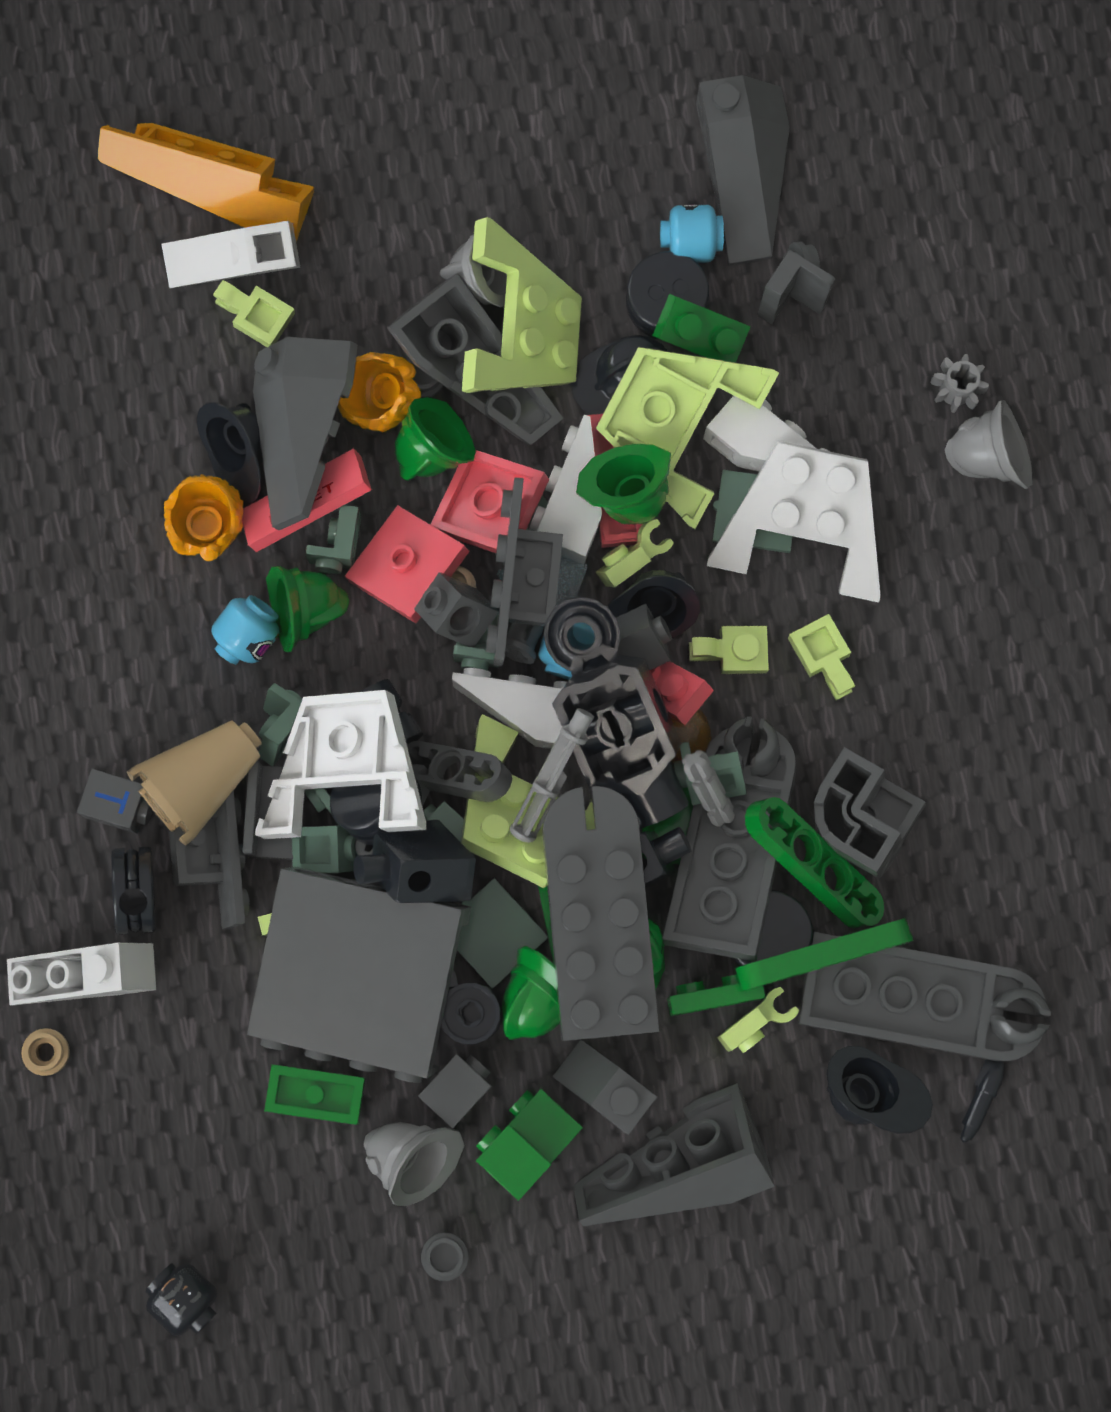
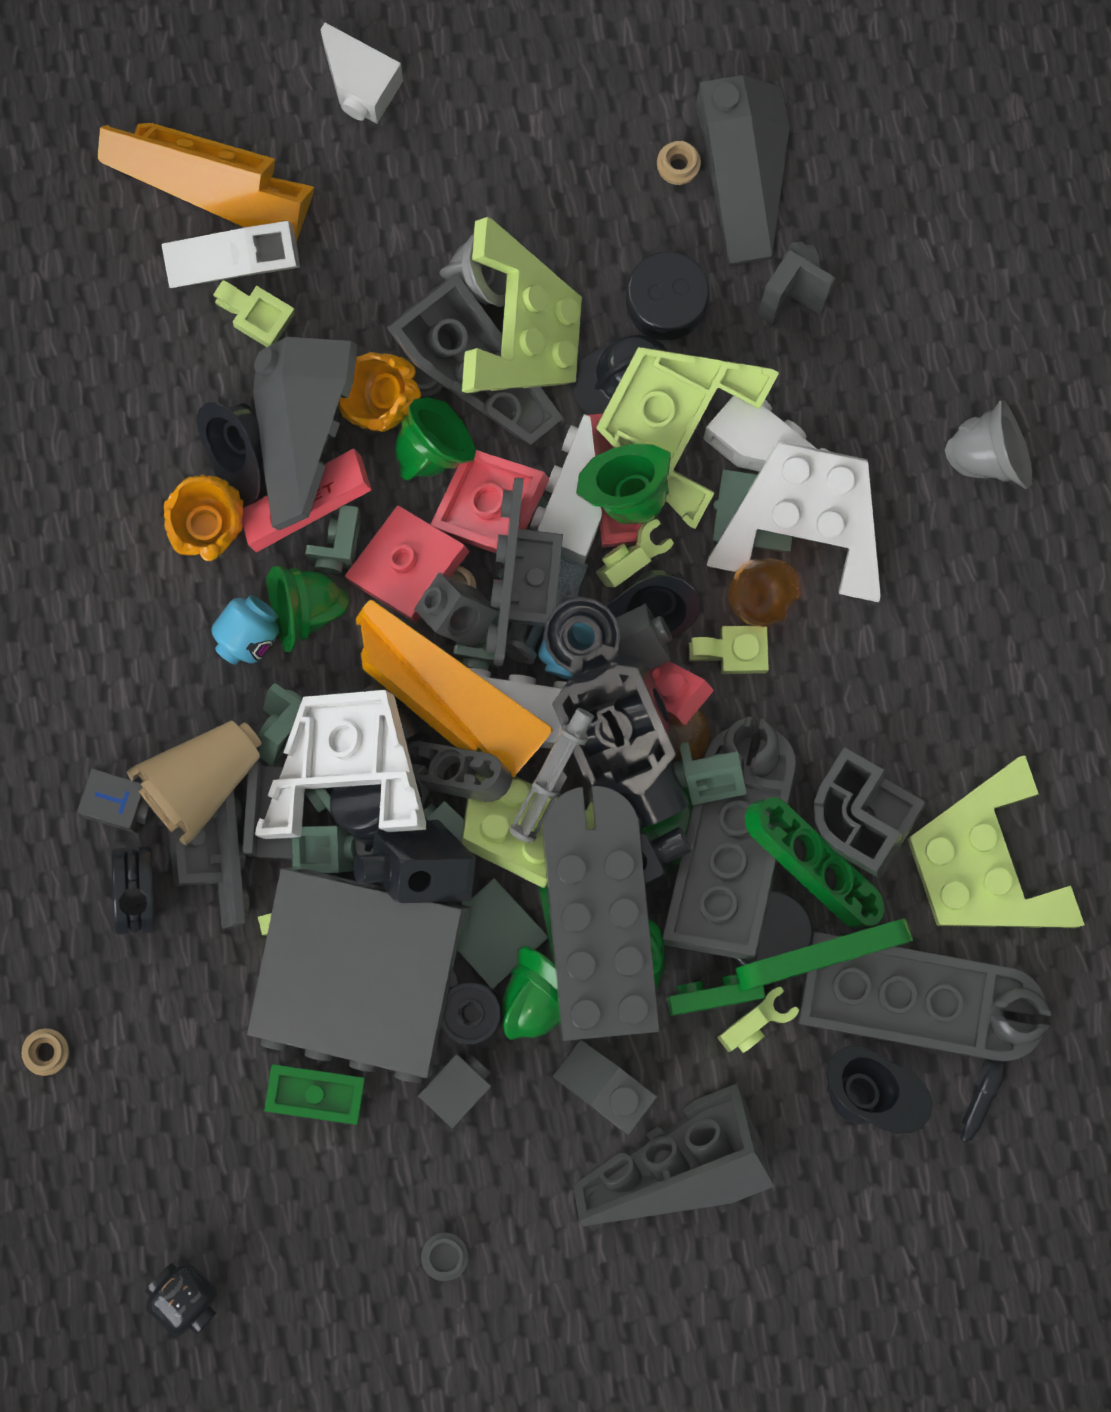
(82, 973): white slope -> none
(361, 75): none -> white slope
(412, 1159): light grey piece -> none
(447, 692): none -> light orange wedge
(528, 1143): green brick -> none
(683, 151): none -> tan plate
(693, 232): medium azure head -> none
(700, 330): green plate -> none
(708, 788): light grey axle -> none
(763, 591): none -> clear orange hair
(823, 649): yellowish green plate -> none
(970, 379): light grey gear -> none
(970, 867): none -> yellowish green wing

